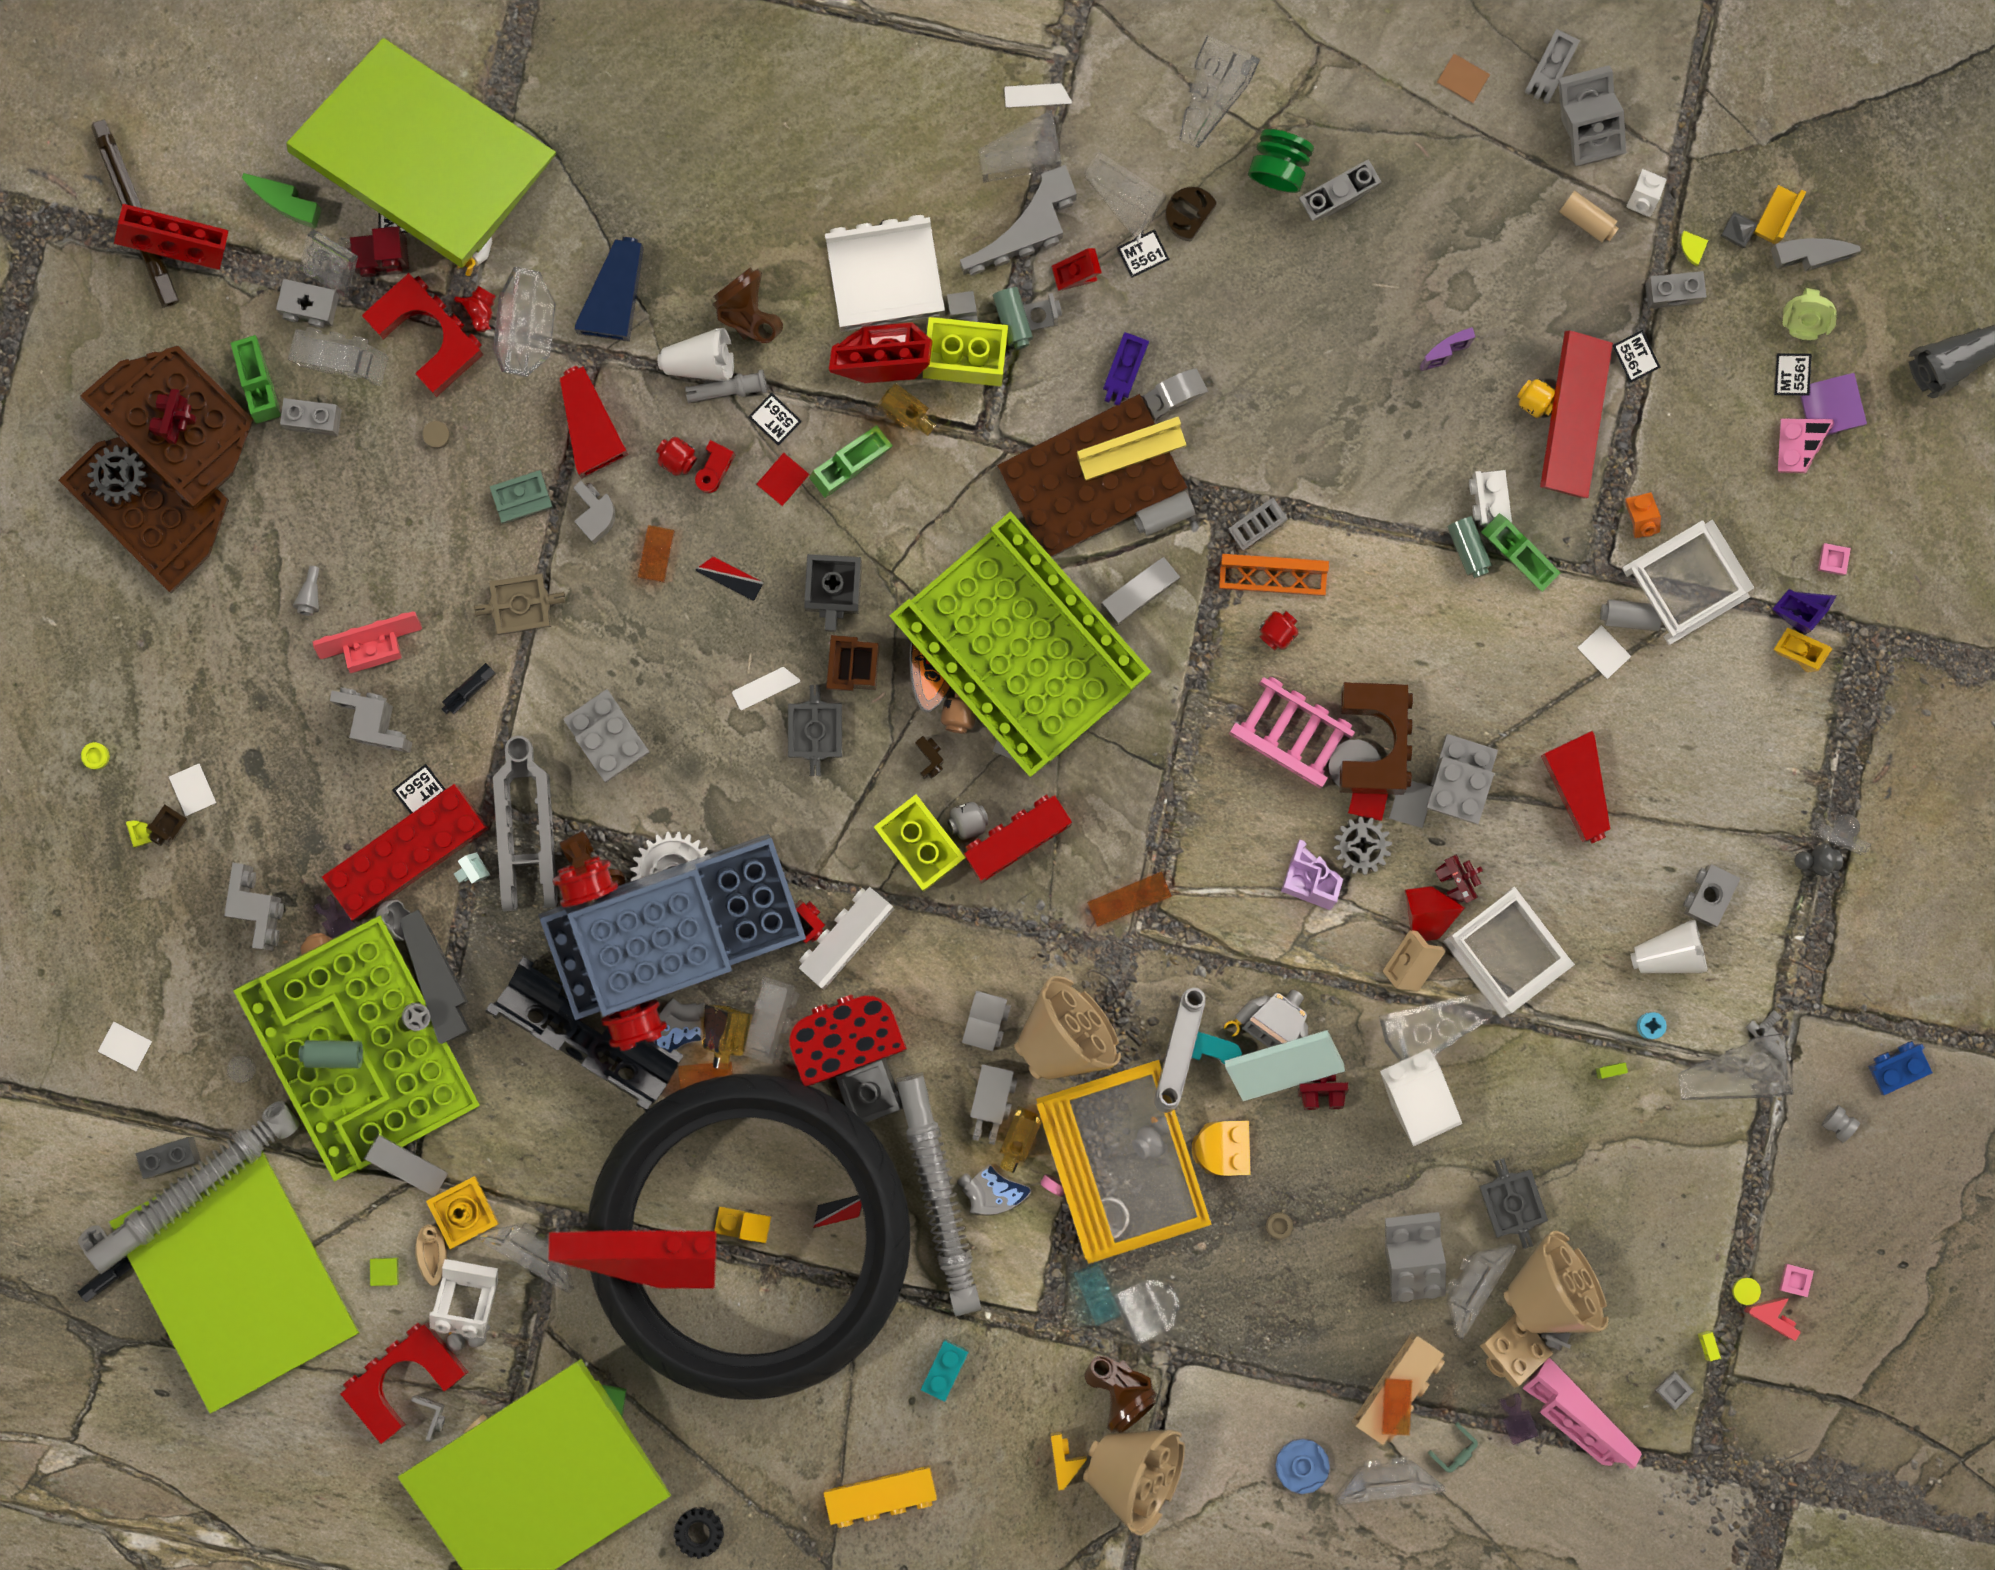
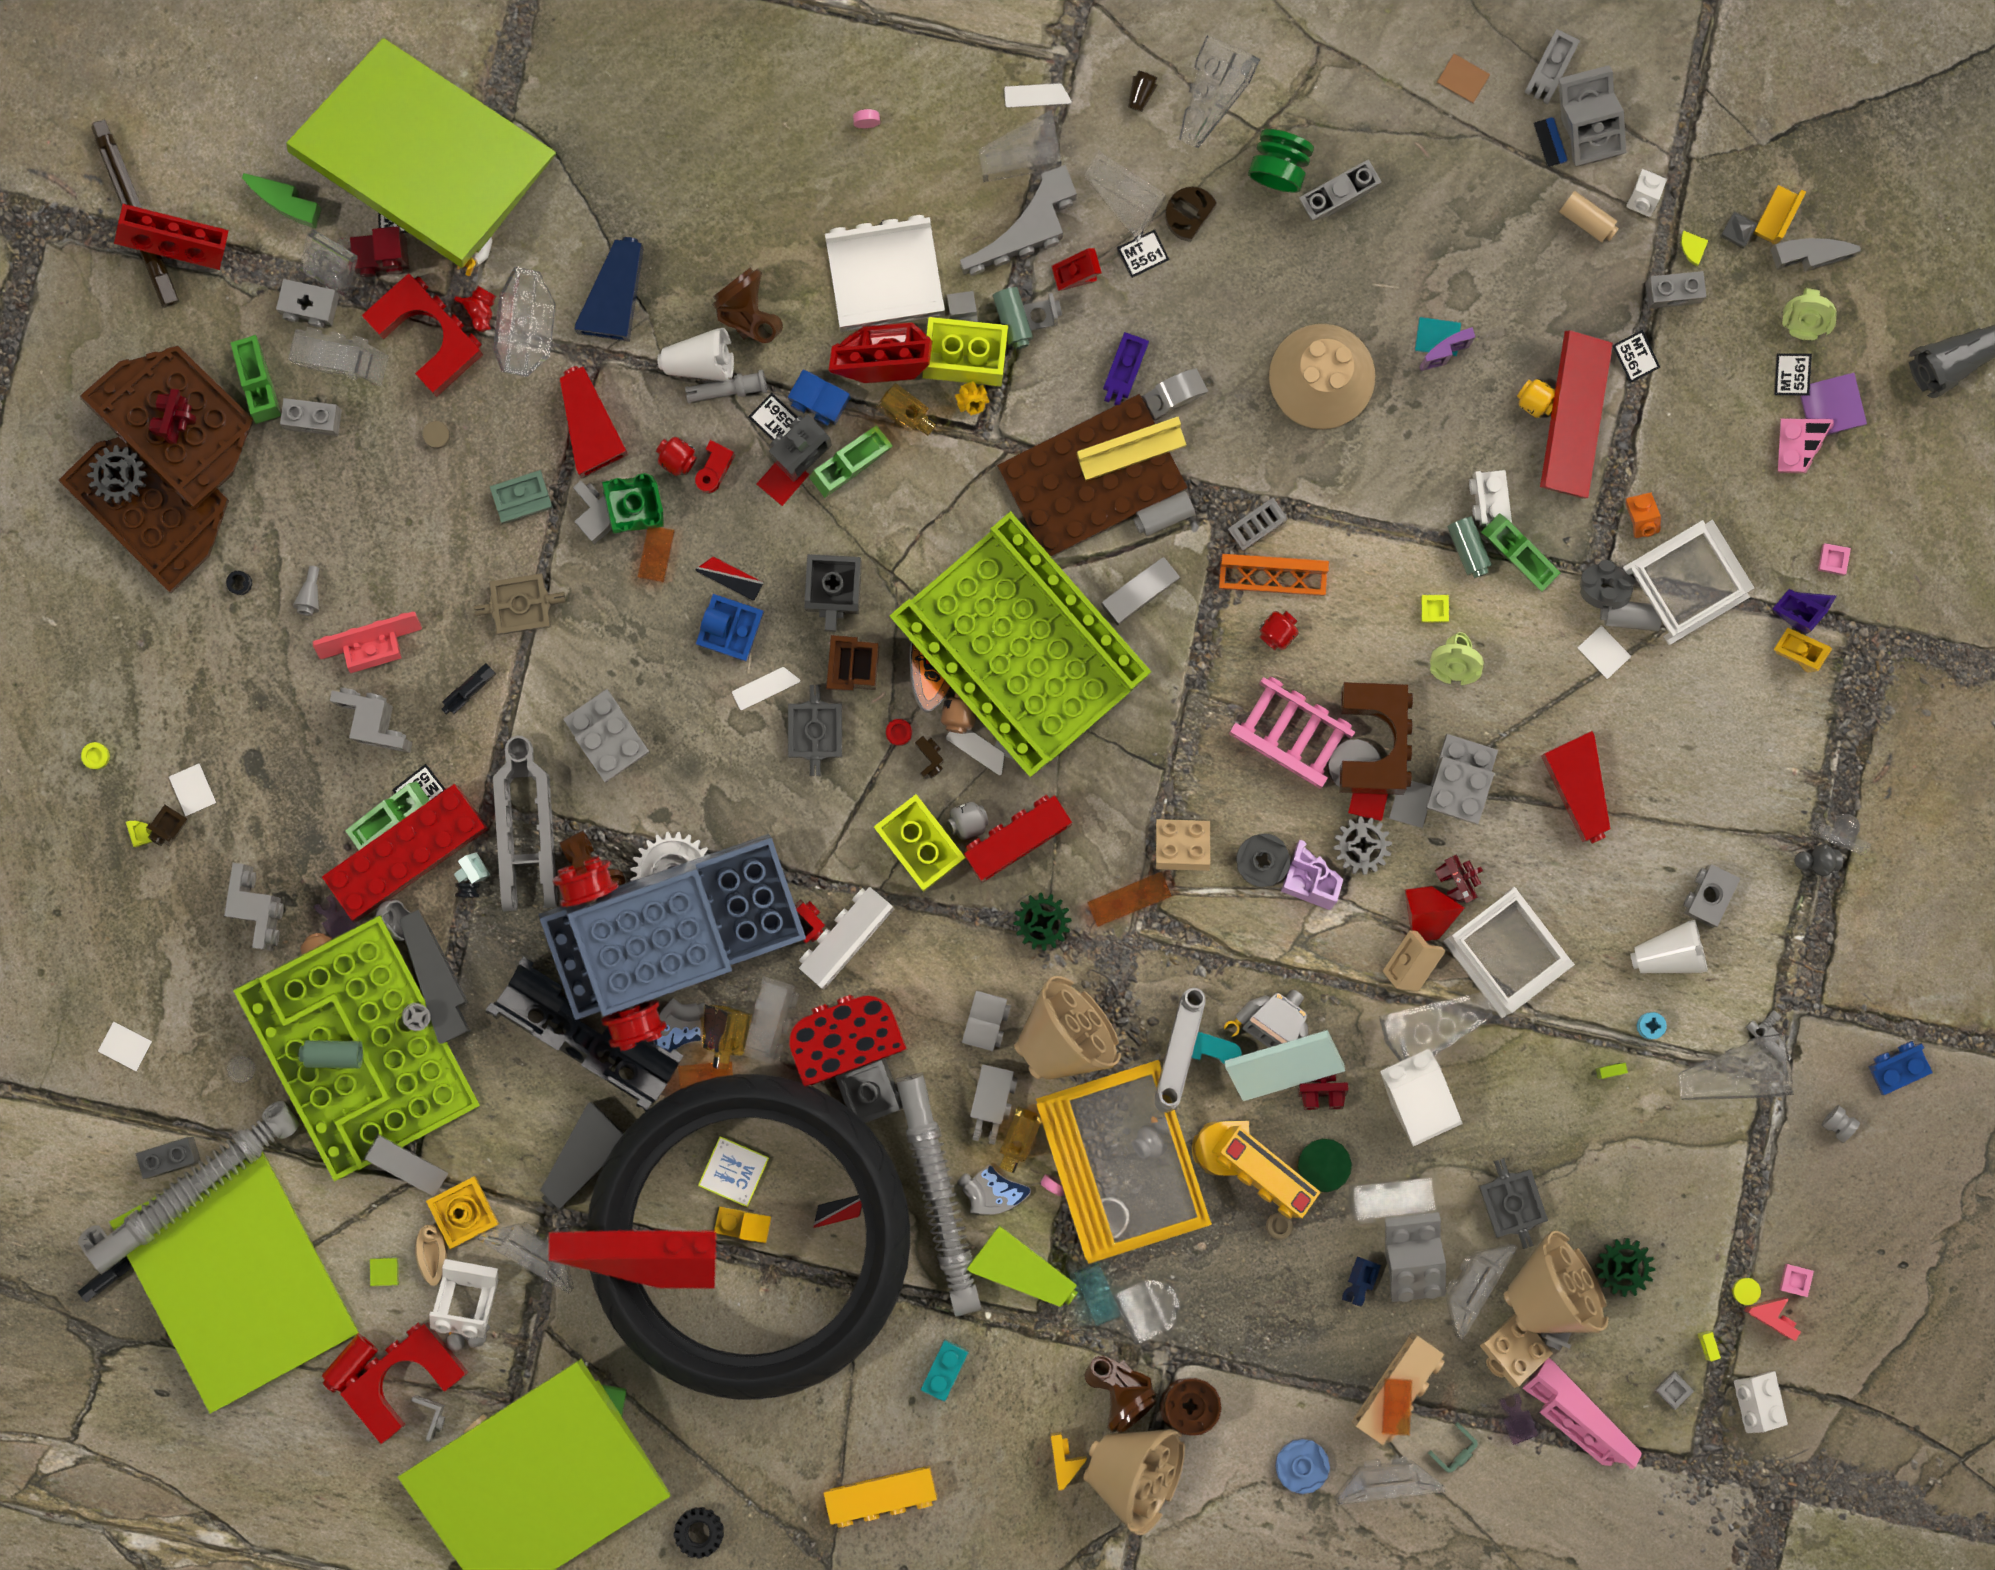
(230, 581): none -> black bush
(348, 1363): none -> red brick
(387, 814): none -> bright green slope
(467, 890): none -> black bush
(581, 1156): none -> dark grey slope
(633, 503): none -> green slope
(729, 627): none -> blue plate
(733, 1171): none -> white tile
(799, 446): none -> dark grey hinge
(819, 398): none -> blue brick
(866, 118): none -> bright pink tile
(898, 732): none -> red tile
(972, 398): none -> yellow gear
(978, 749): none -> white sticker
(1020, 1268): none -> lime slope
(1037, 910): none -> dark green gear
(1141, 90): none -> dark brown cone
(1183, 845): none -> tan plate
(1206, 1409): none -> reddish brown wheel
(1265, 1172): none -> yellow brick
(1277, 854): none -> dark grey plate
(1322, 376): none -> tan cone
(1325, 1164): none -> dark green tile
(1362, 1278): none -> dark blue plate
(1391, 1199): none -> clear wedge
(1433, 332): none -> teal sticker
(1434, 608): none -> neon yellow tile
(1456, 661): none -> yellowish green tile
(1550, 142): none -> black sticker
(1611, 575): none -> dark grey plate
(1633, 1276): none -> dark green gear
(1760, 1402): none -> white bracket

